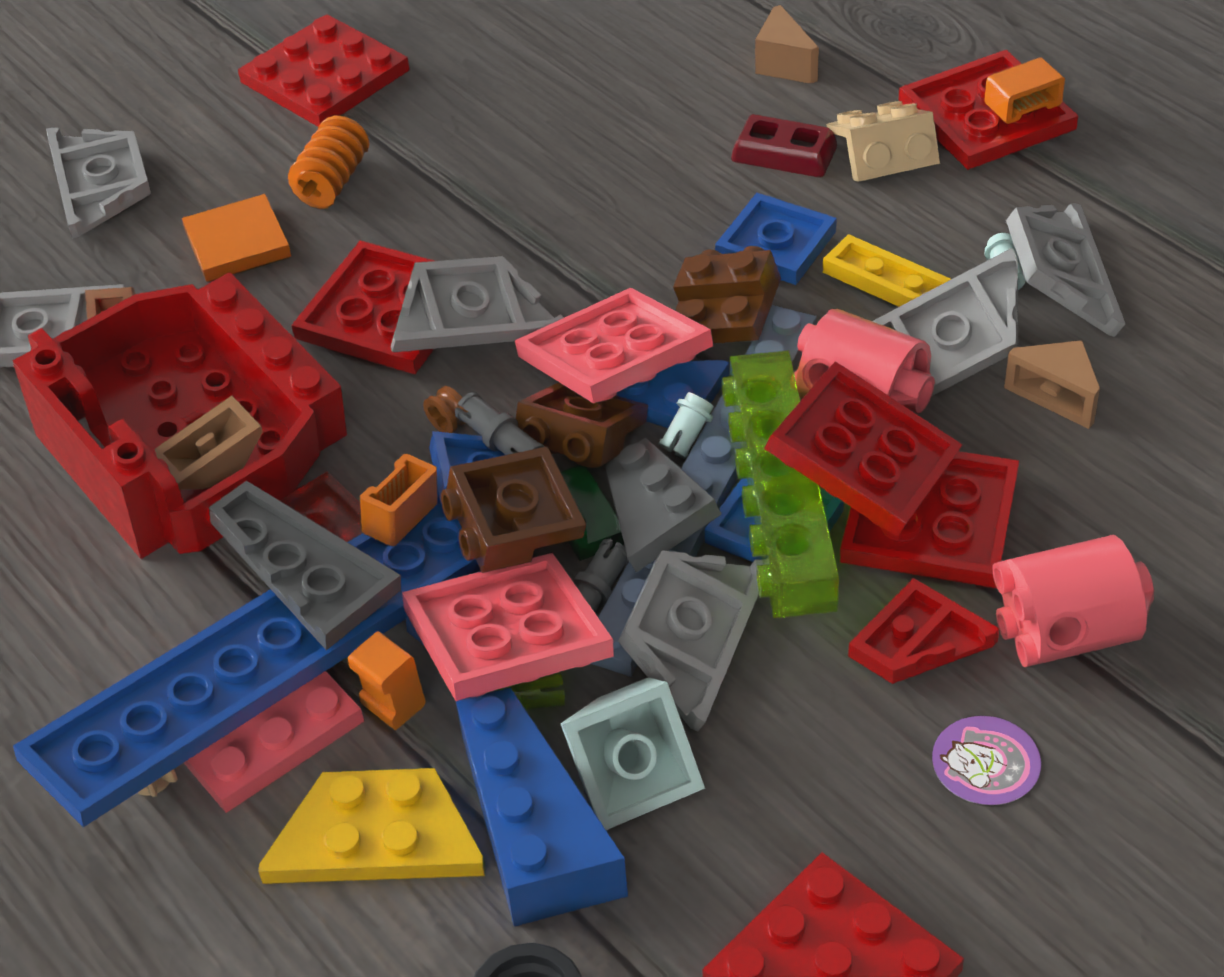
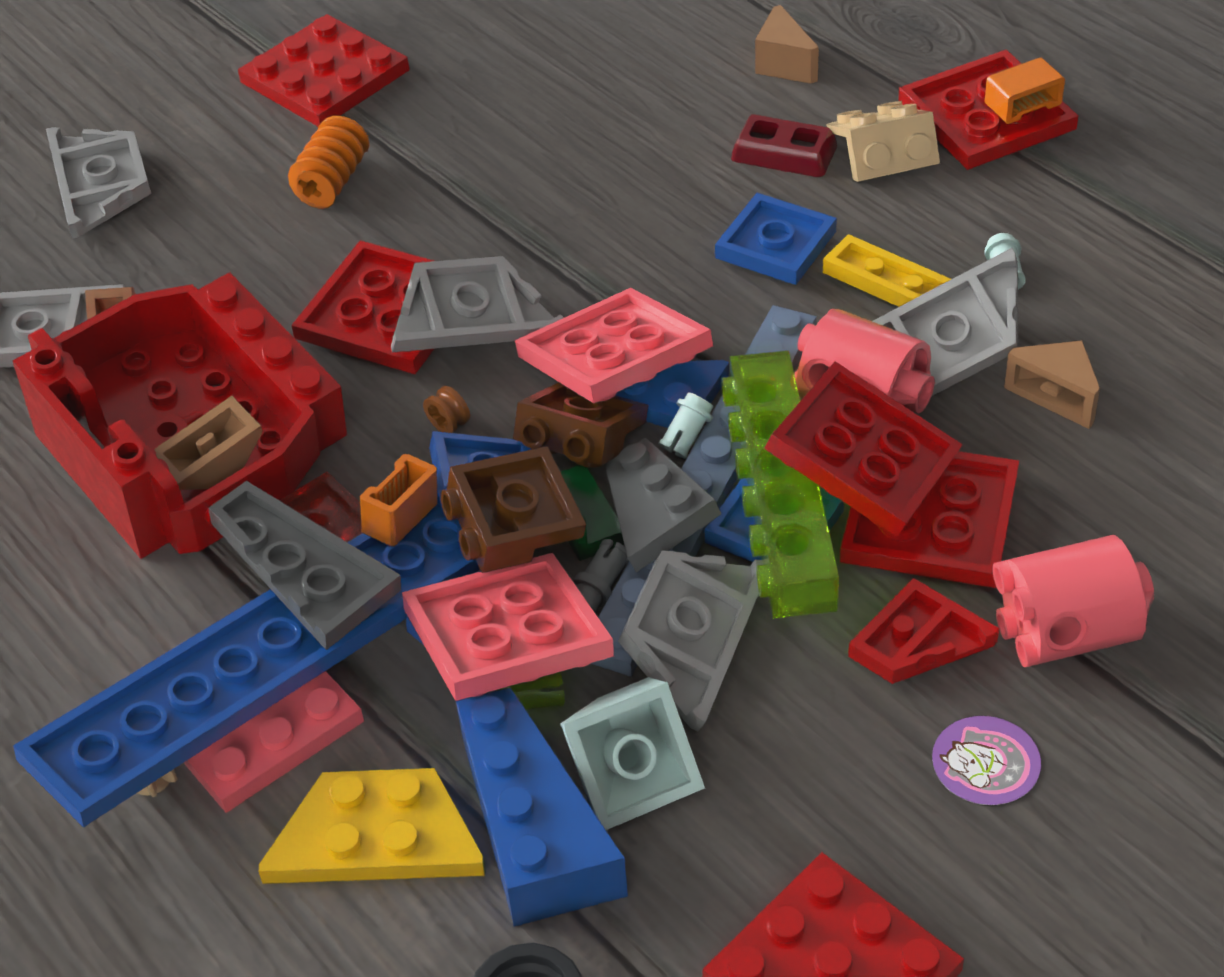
(236, 237): orange tile -> none
(387, 680): orange piece -> none
(497, 429): dark grey pin -> none
(728, 292): reddish brown plate -> none
(1065, 263): light grey wing -> none

